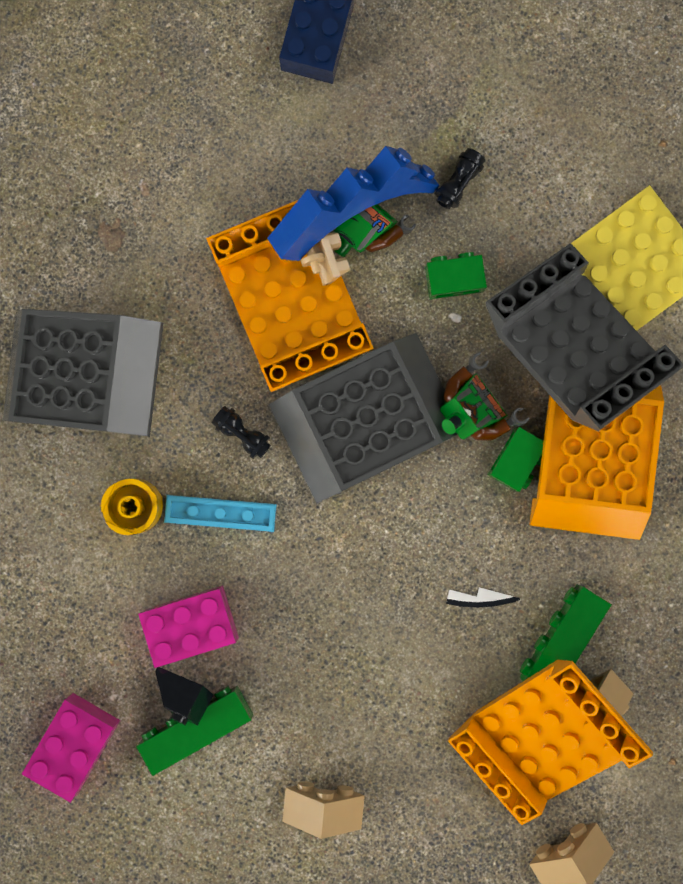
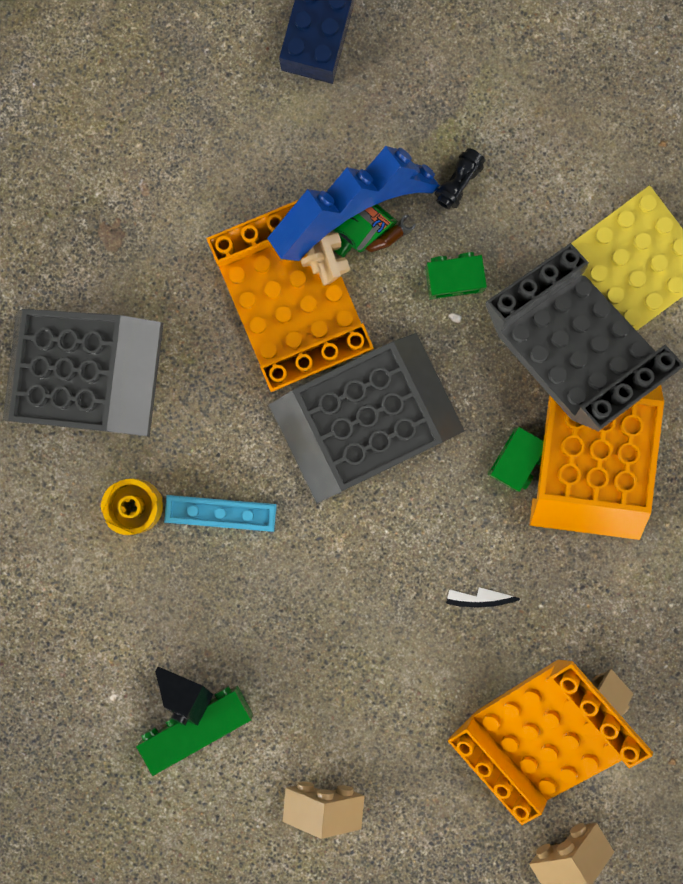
(71, 747): dark pink brick -> none
(188, 626): dark pink brick -> none
(231, 424): black piece -> none
(472, 408): torso -> none
(569, 630): green brick -> none

